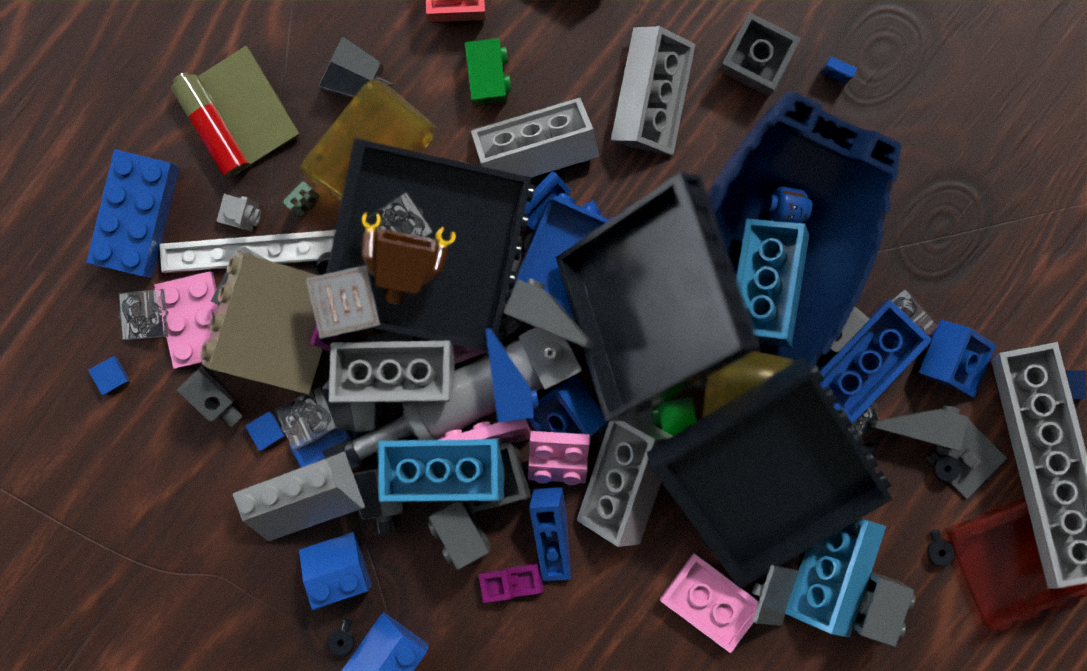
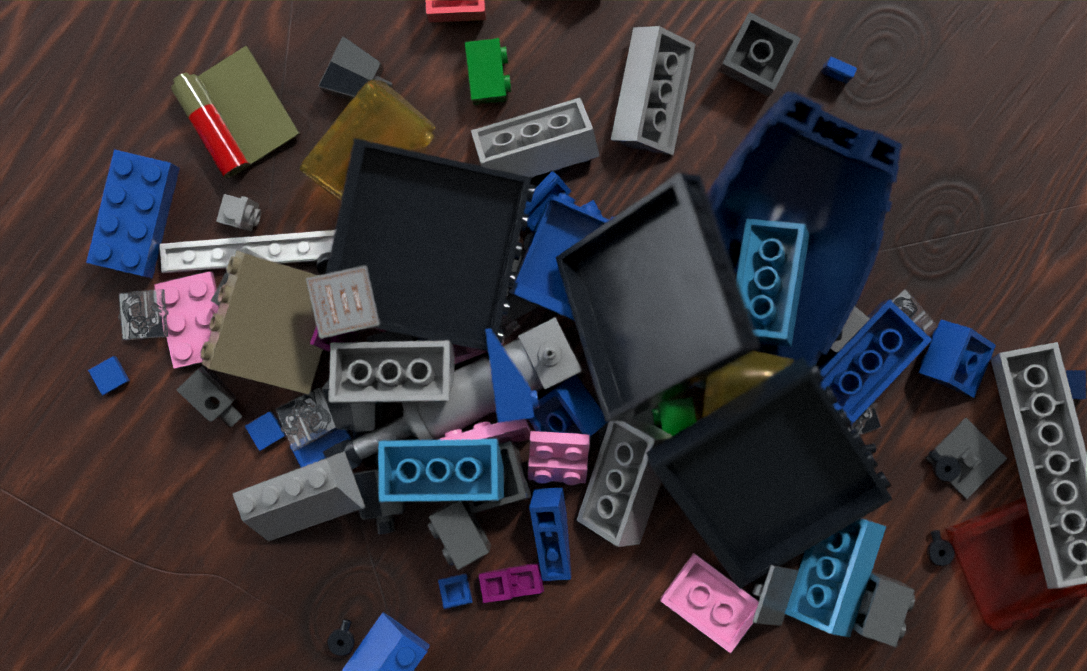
(302, 200): sand green tile -> none
(334, 570): blue slope -> none
(402, 217): piece -> none
(402, 260): reddish brown torso -> none
(455, 591): none -> blue tile
(540, 309): dark grey slope -> none
(788, 205): blue head -> none
(935, 426): dark grey slope -> none

